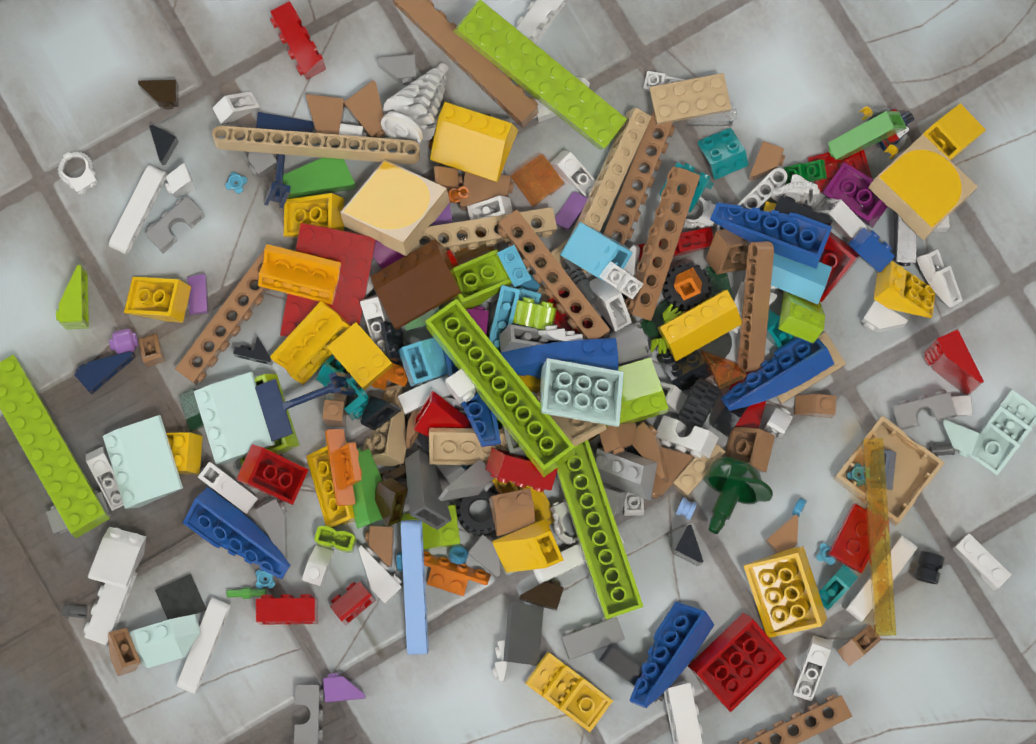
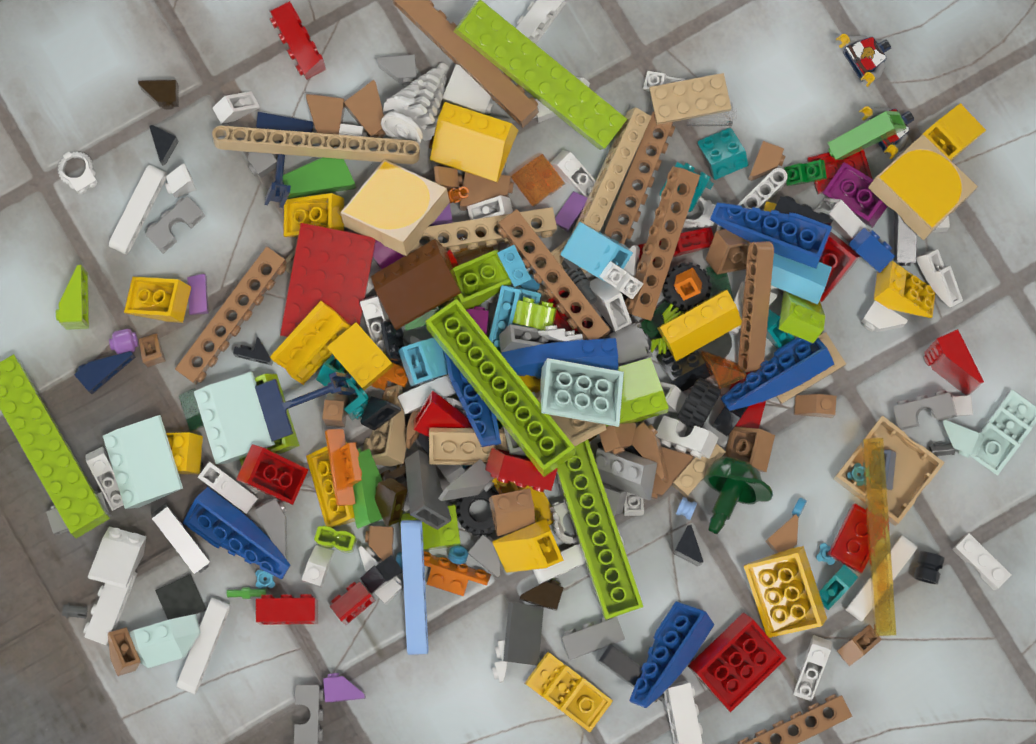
(180, 538): none -> slope
(232, 179): medium azure plate -> none
(299, 274): light orange slope -> none
(381, 574): none -> black slope
(460, 386): white brick -> none
(466, 92): none -> white slope
(778, 422): white slope -> none
(799, 190): white piece -> none
(865, 56): none -> torso

